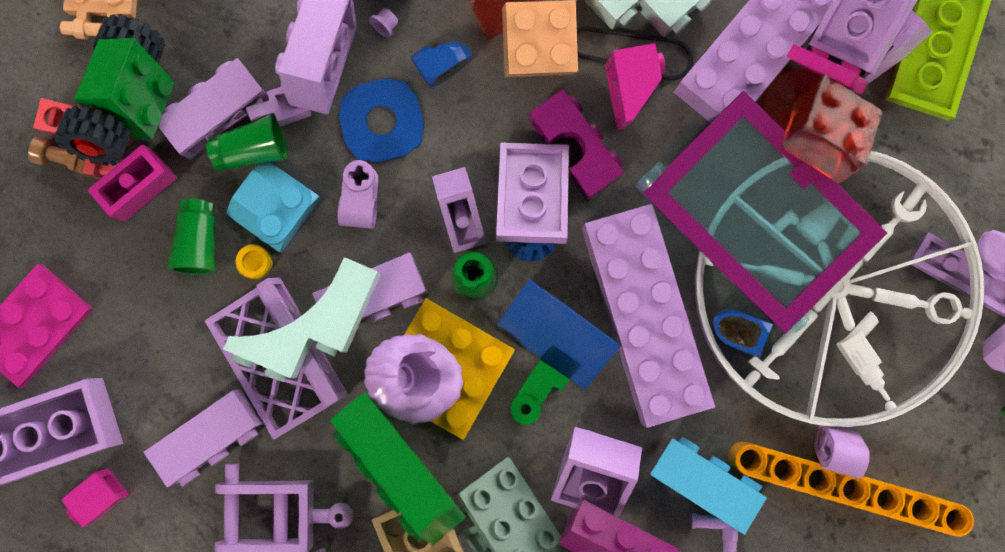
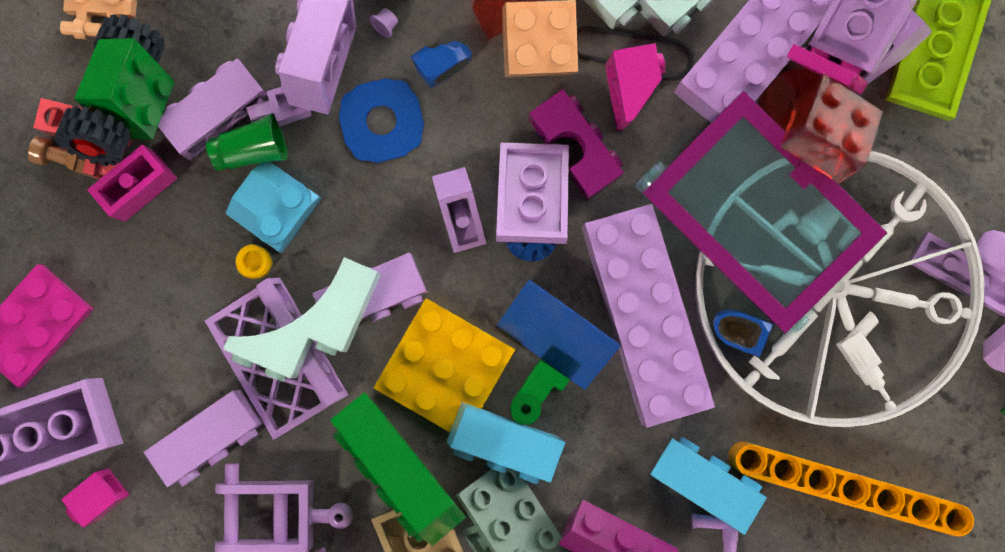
(193, 239): green plant -> none
(357, 202): lavender piece -> none
(413, 378): lavender piece -> none
(482, 285): green plant -> none
(505, 444): none -> medium azure brick
(597, 471): lavender slope -> none
(841, 451): lavender beam -> none

